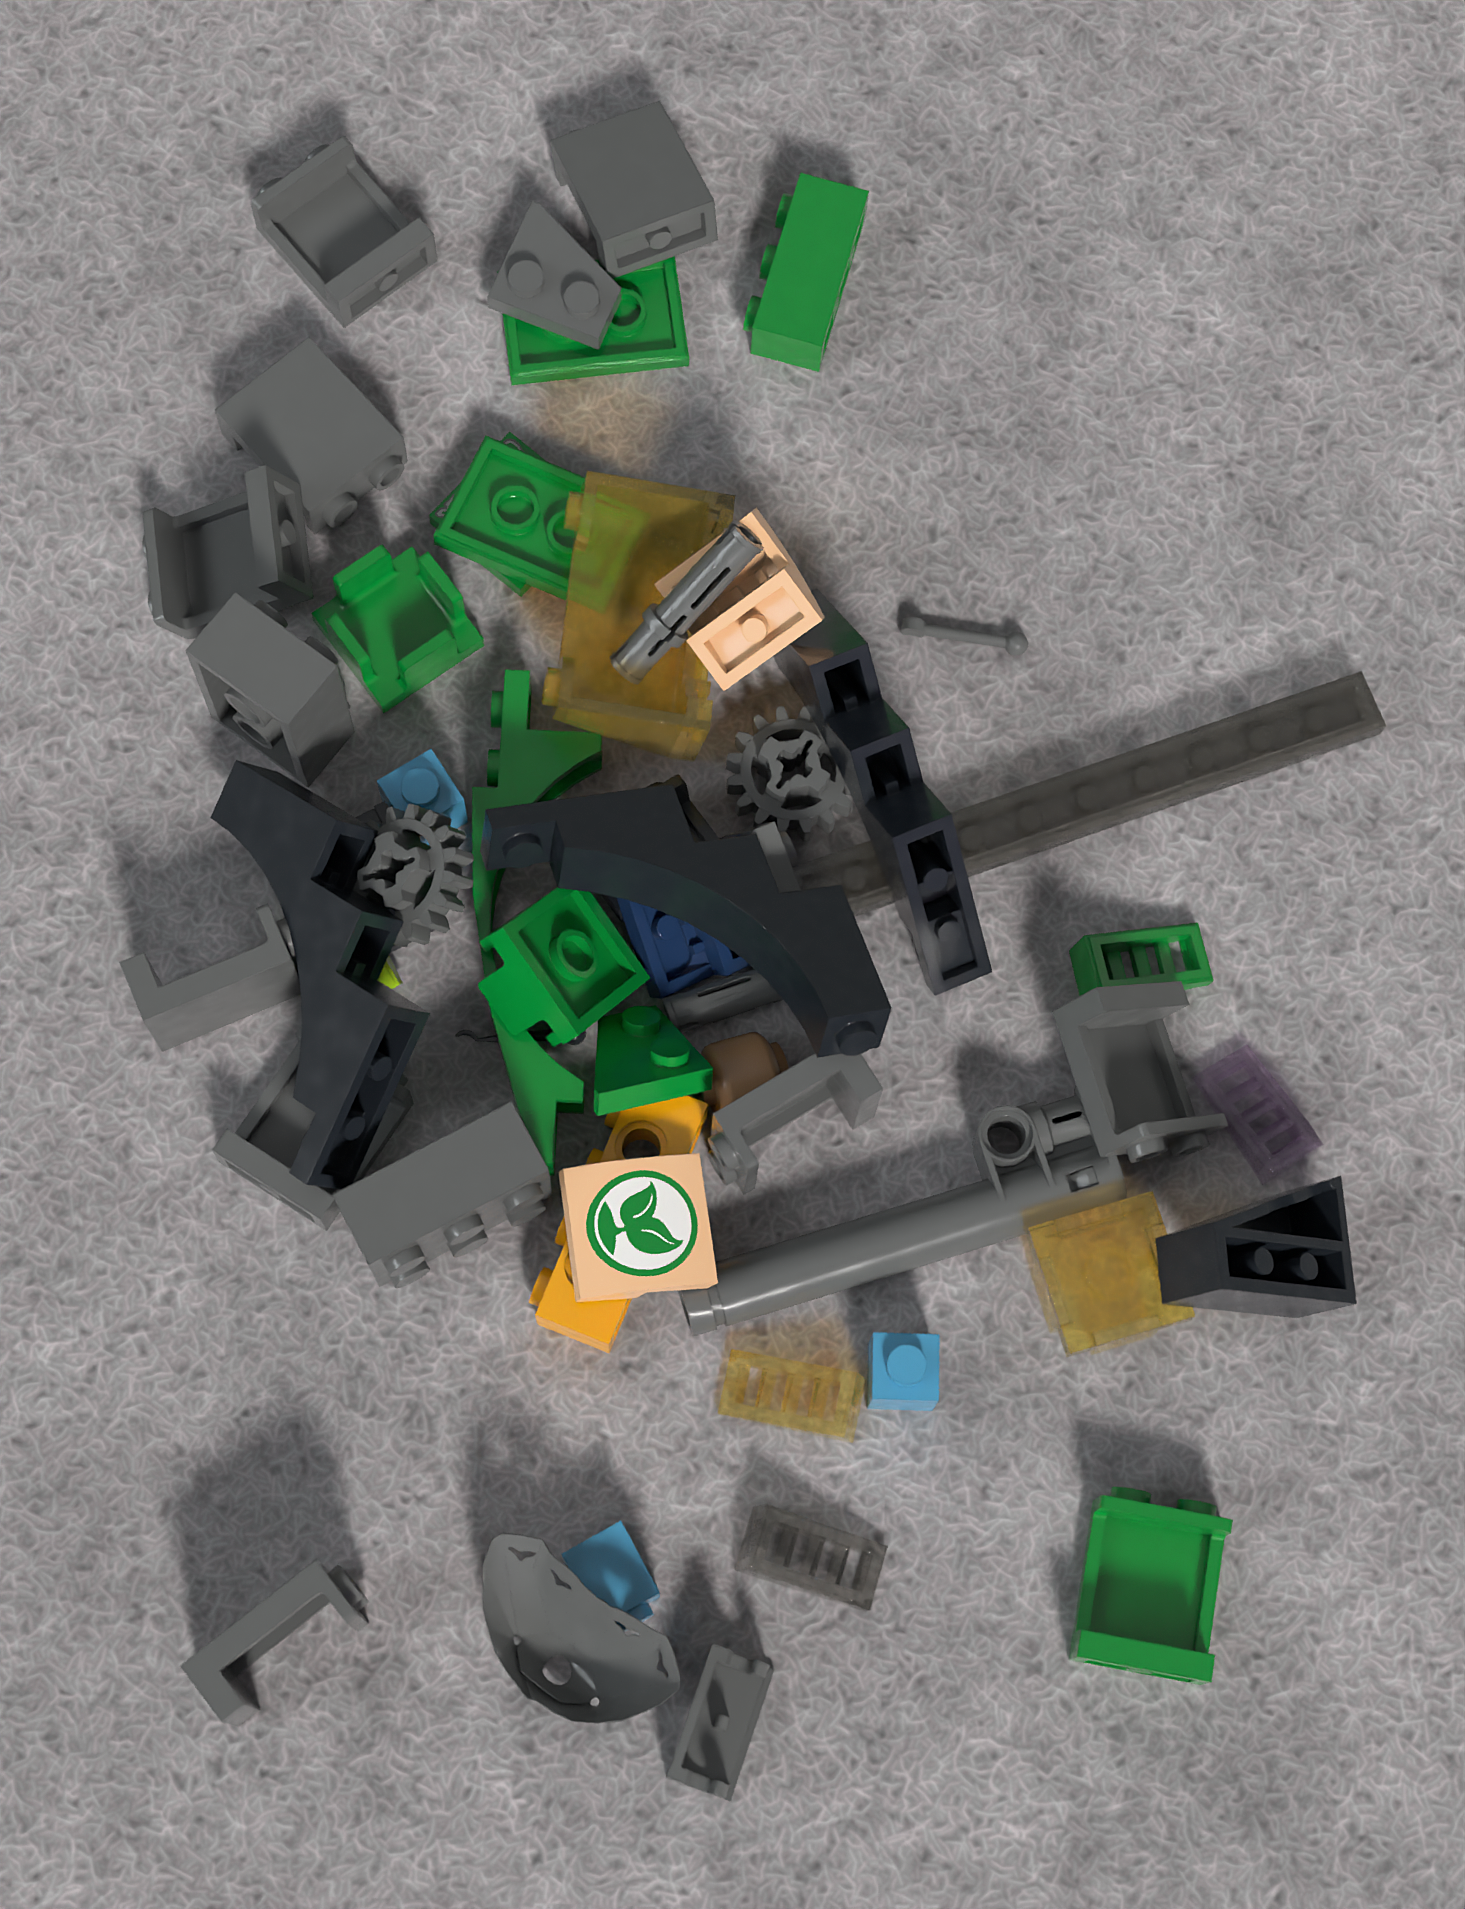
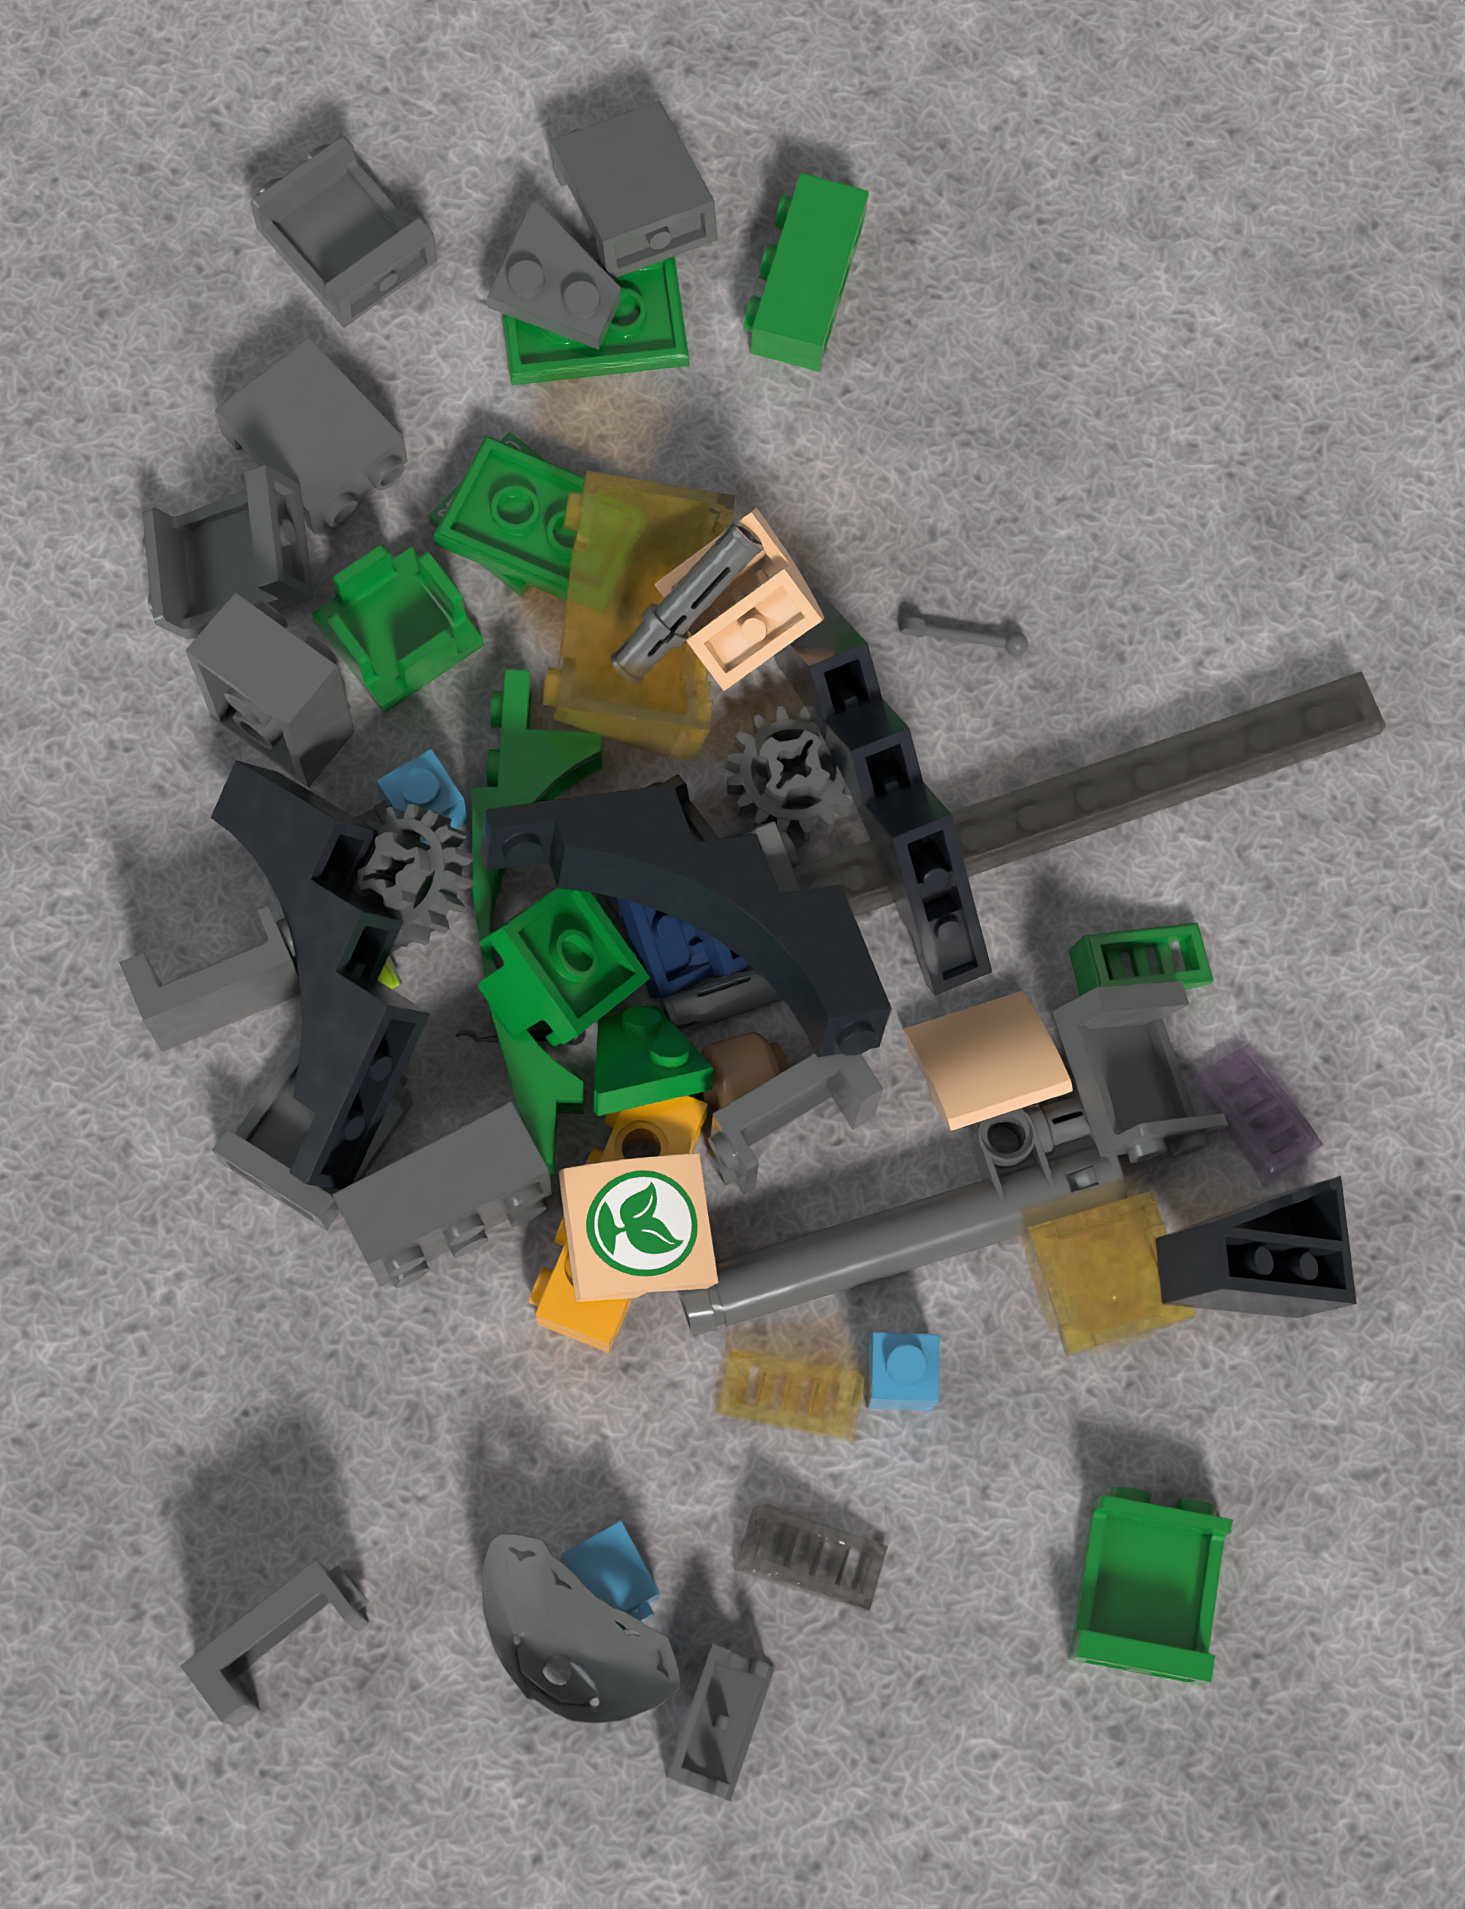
(987, 1060): none -> light nougat slope

